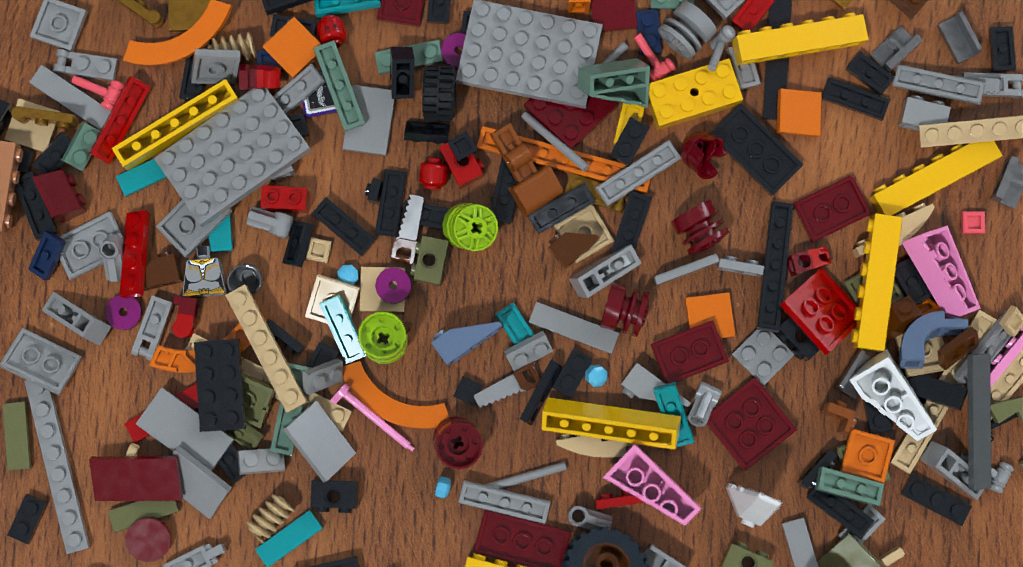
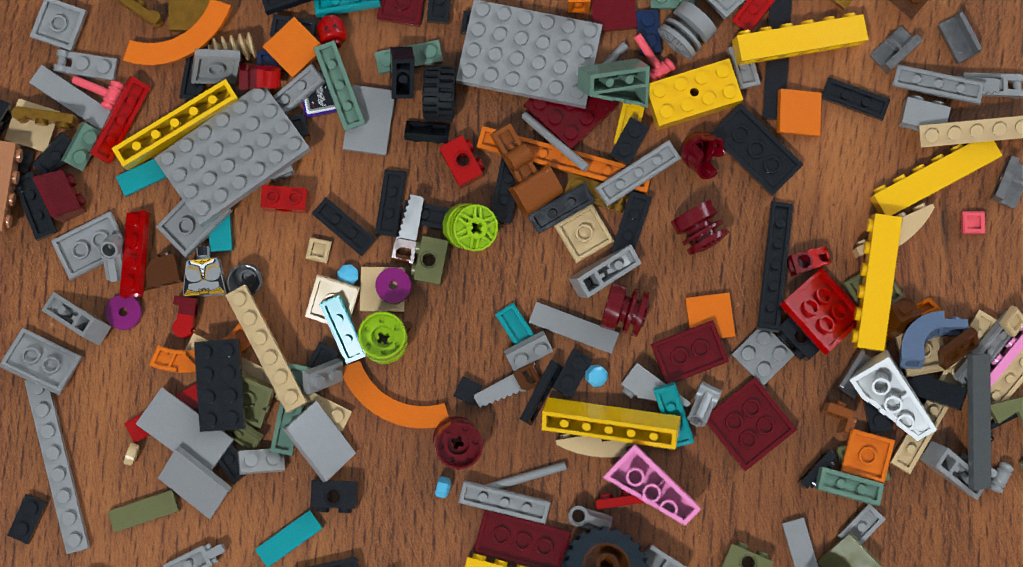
(17, 436): olive tile -> none
(47, 255): dark blue plate -> none
(136, 478): dark red tile -> none
(148, 539): dark red tile -> none
(152, 327): light grey plate -> none
(269, 517): tan piece -> none
(276, 223): light grey piece -> none
(291, 343): black plate -> none
(298, 244): black plate -> none
(343, 392): bright pink piece -> none
(373, 191): black plate -> none
(433, 173): red head -> none
(448, 49): magenta piece -> none
(460, 341): sand blue slope -> none
(462, 146): black plate -> none
(571, 246): reddish brown slope -> none
(686, 269): light grey tile -> none
(718, 43): light grey piece -> none
(731, 264): light grey plate -> none
(750, 505): white wedge -> none
(832, 208): dark red tile -> none
(842, 512): black plate -> none
(870, 73): black plate -> none
(891, 556): tan tile -> none
(911, 281): black plate -> none
(935, 500): black plate -> none
(943, 271): bright pink wedge -> none
(1002, 49): black plate -> none

